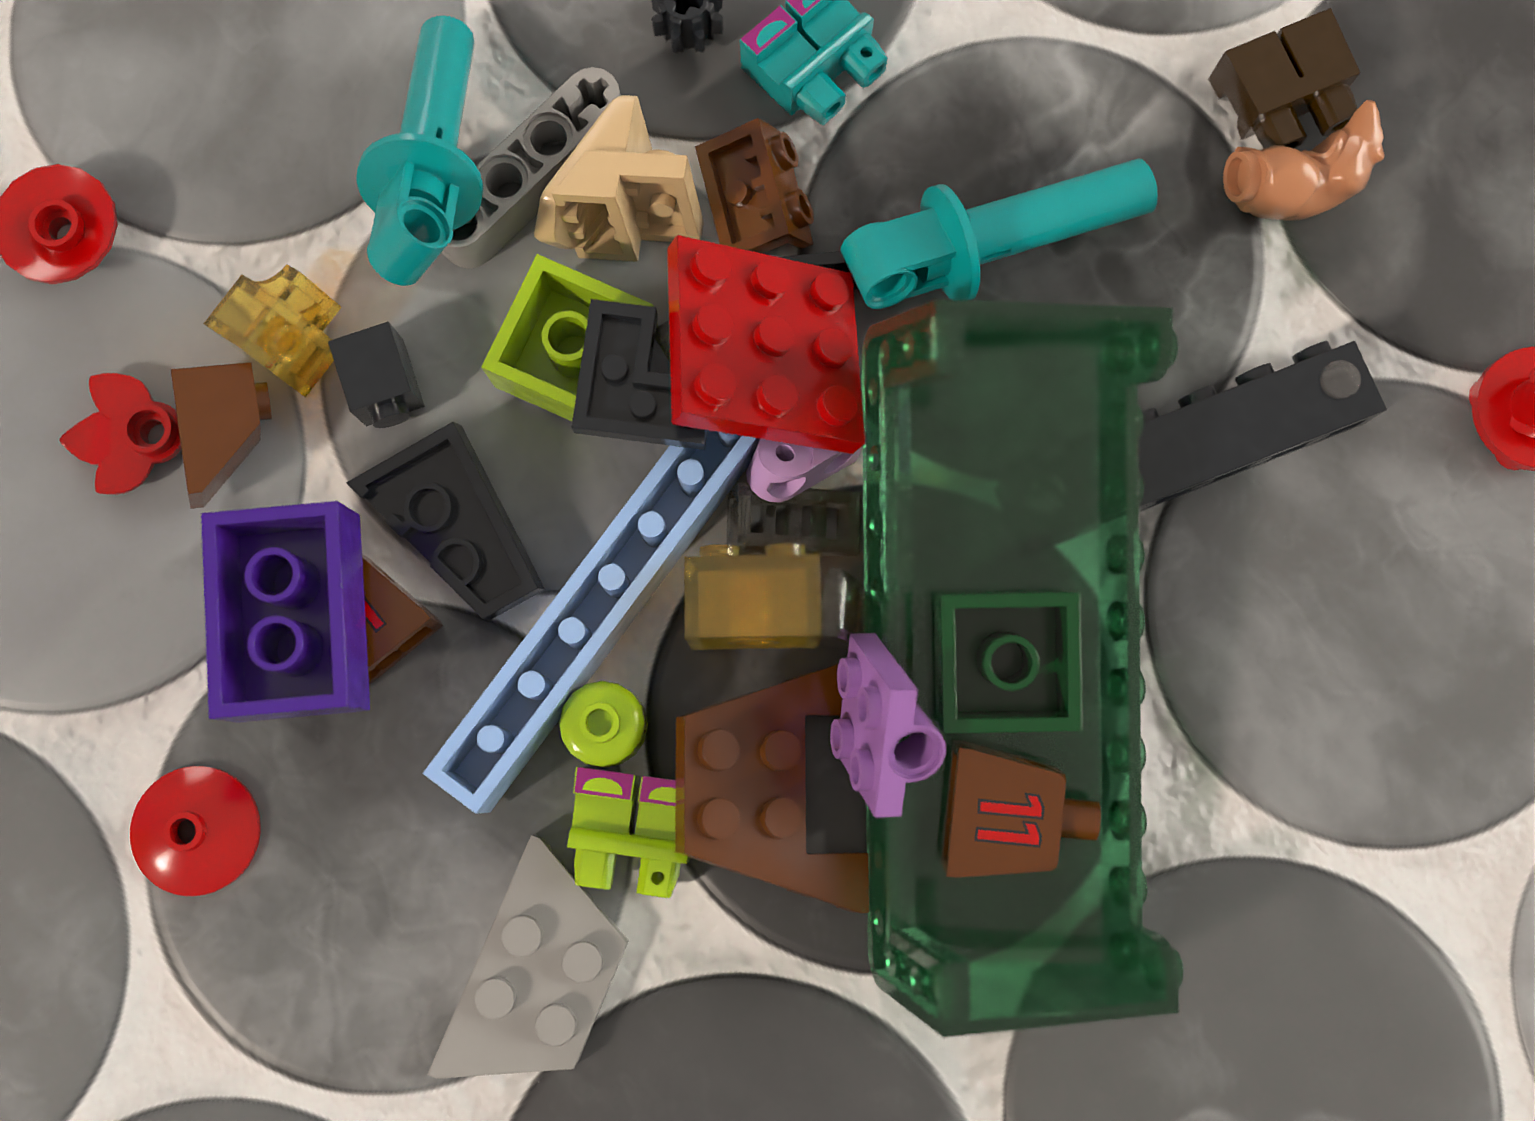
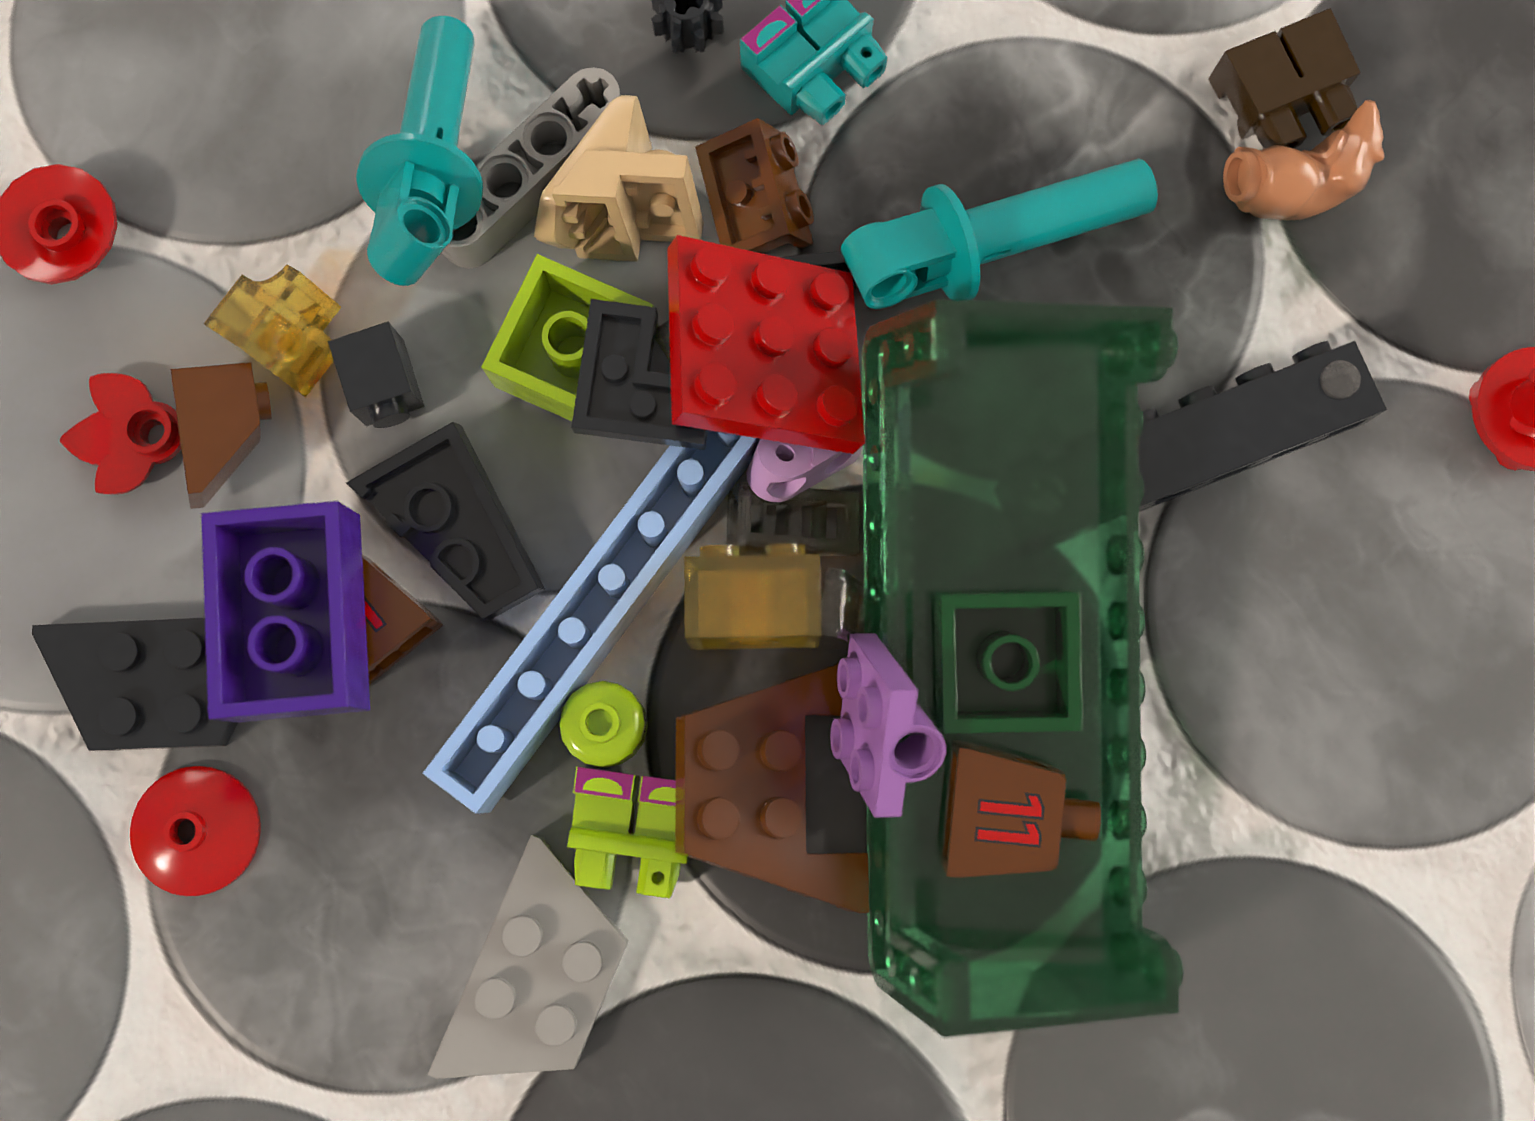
(134, 682): none -> black wing

